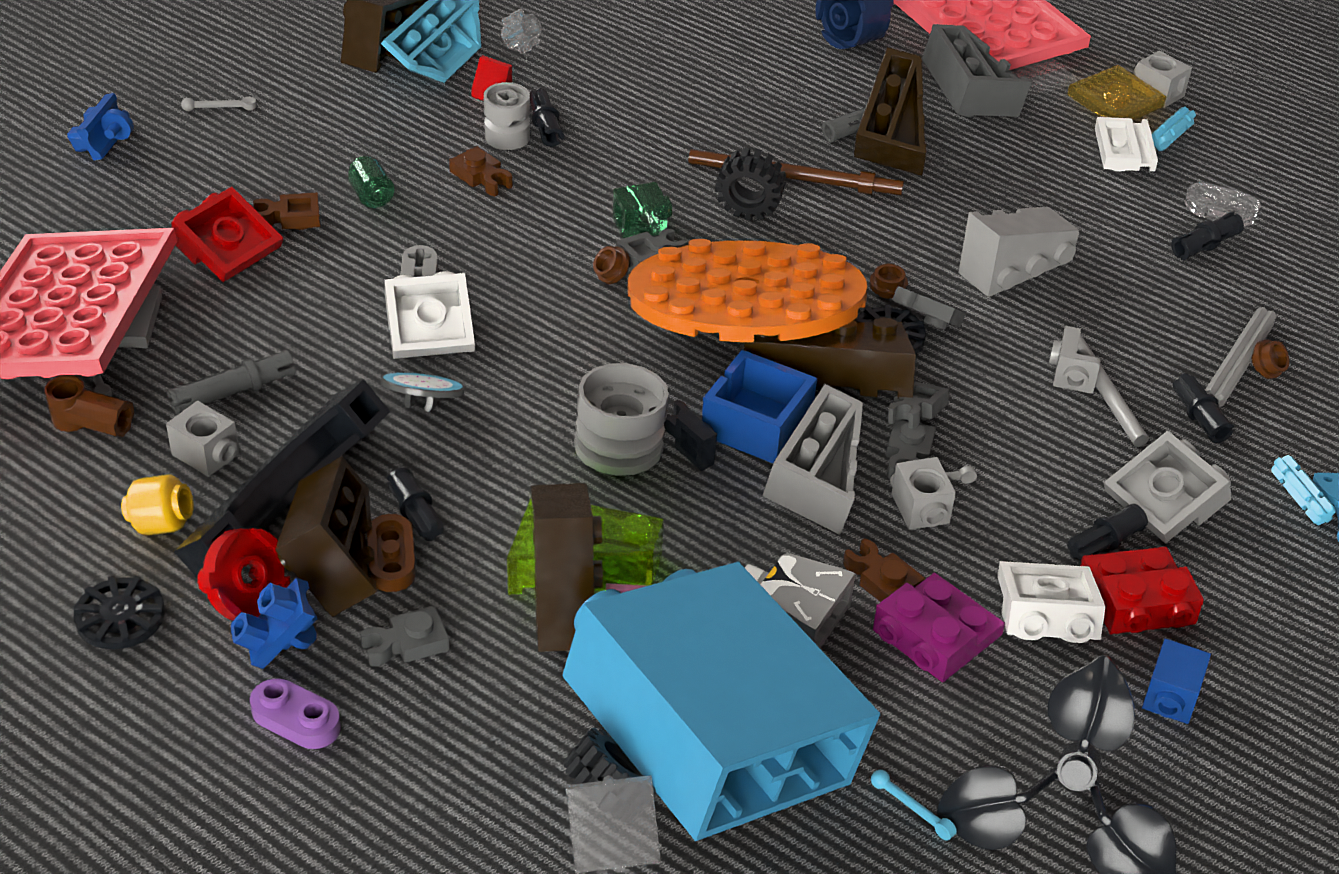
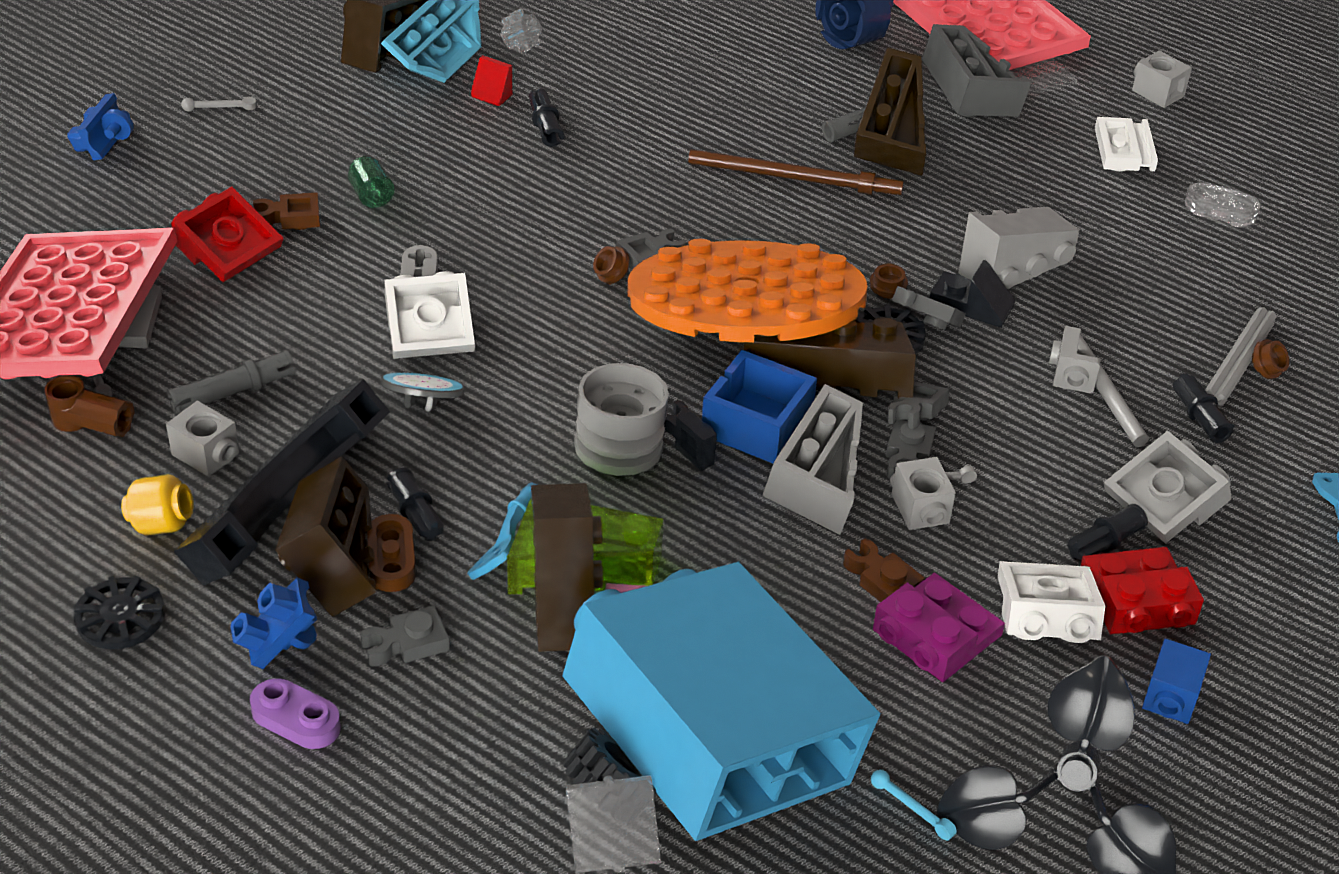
(223, 571): red plate -> none
(478, 168): reddish brown plate -> none
(501, 549): none -> dark azure piece
(507, 116): light grey wheel -> none
(641, 209): clear green brick -> none
(753, 167): black tyre -> none
(808, 592): light grey torso -> none
(981, 298): none -> black slope
(1116, 94): clear yellow plate -> none
(1173, 128): medium azure axle -> none
(1207, 235): black pin -> none
(1303, 490): medium azure axle -> none

